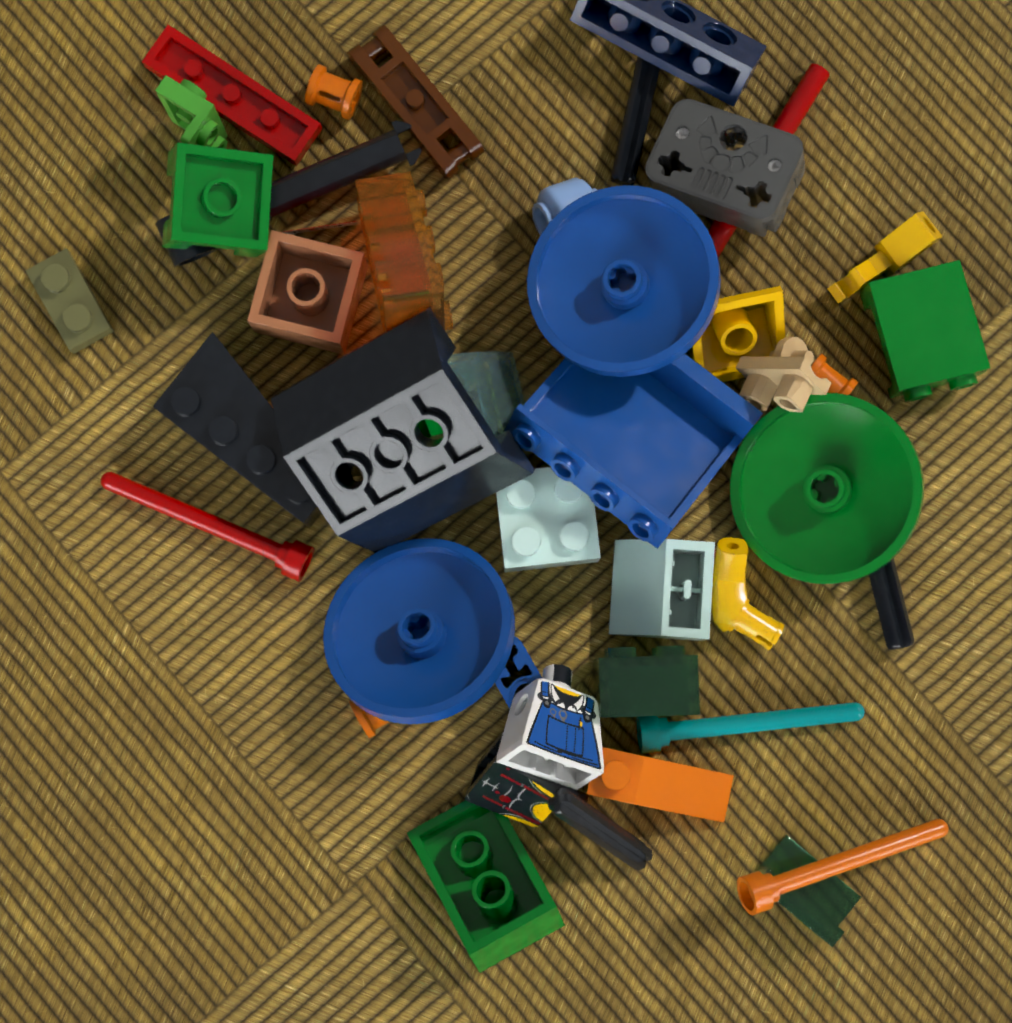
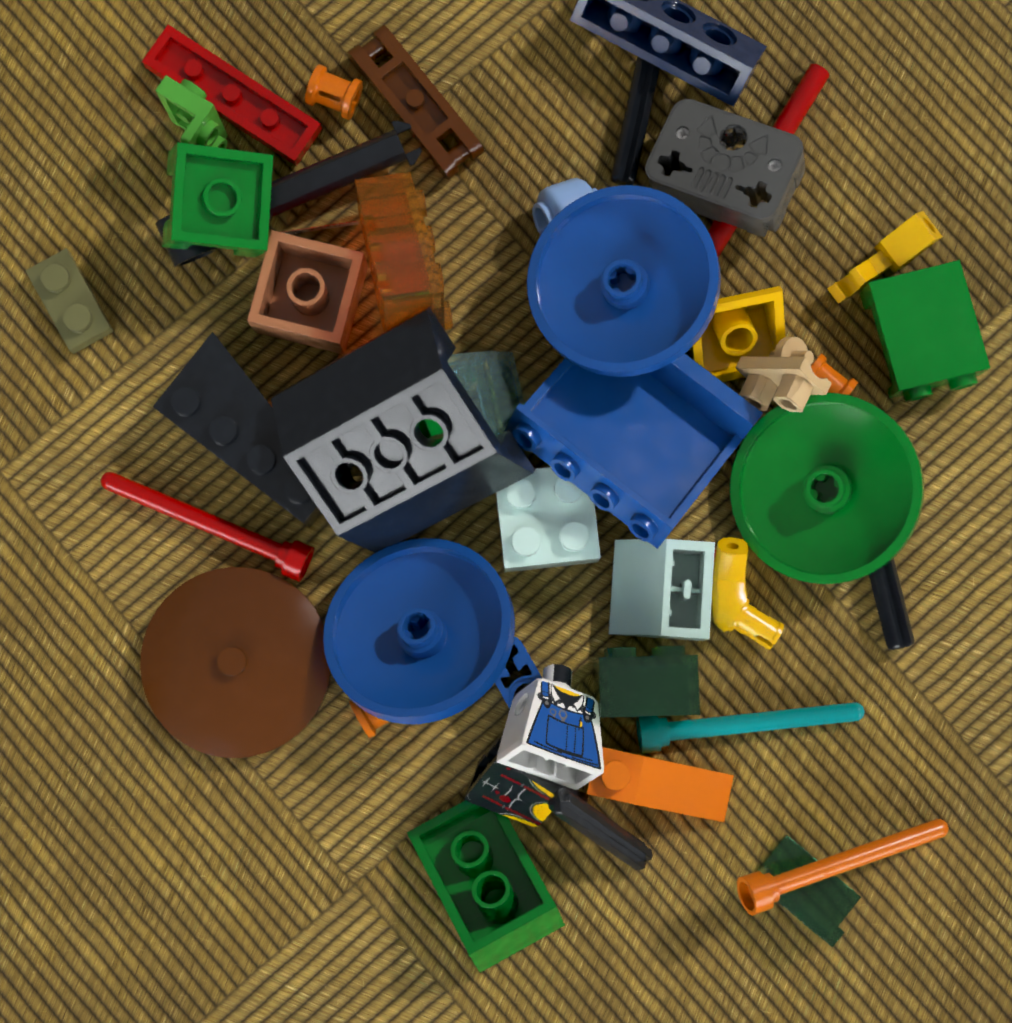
(235, 662): none -> reddish brown dish

